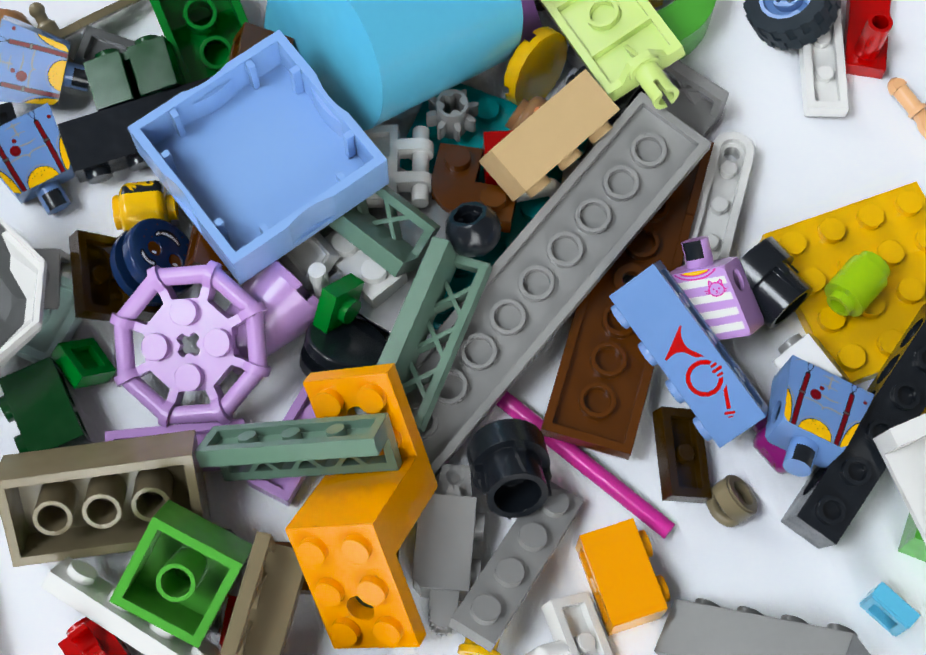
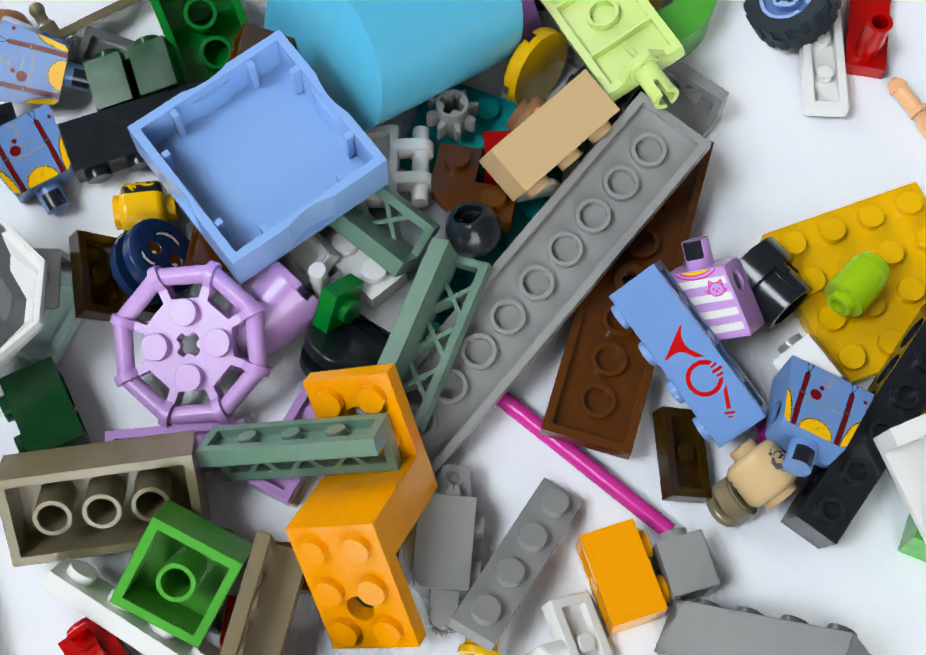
(83, 362): green plate -> none
(510, 467): black piece -> none
(685, 564): none -> light grey brick
(723, 192): white plate -> none
(760, 474): none -> tan head
(889, 609): medium azure tile -> none

